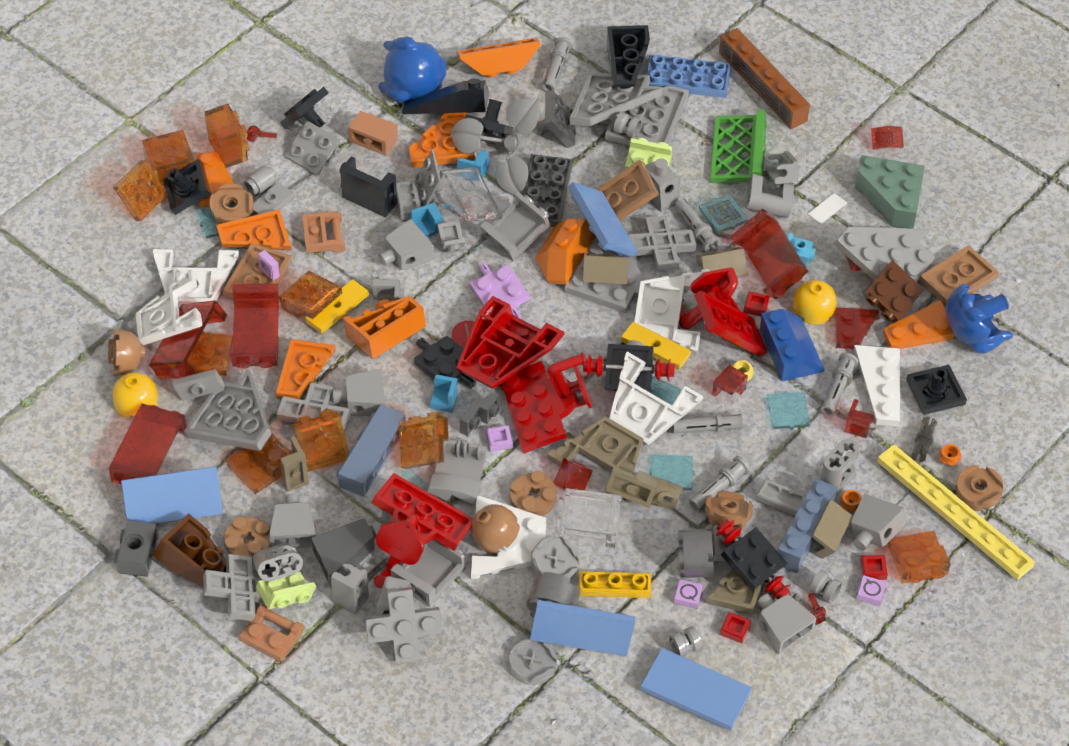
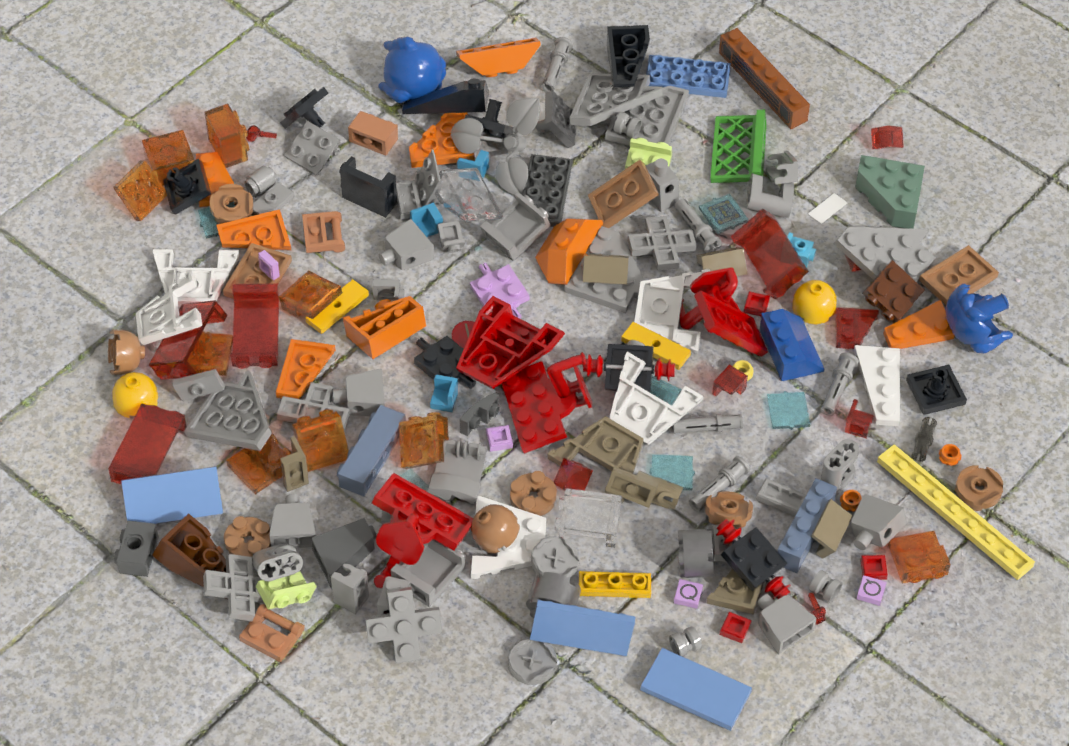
(602, 220): medium blue tile -> none

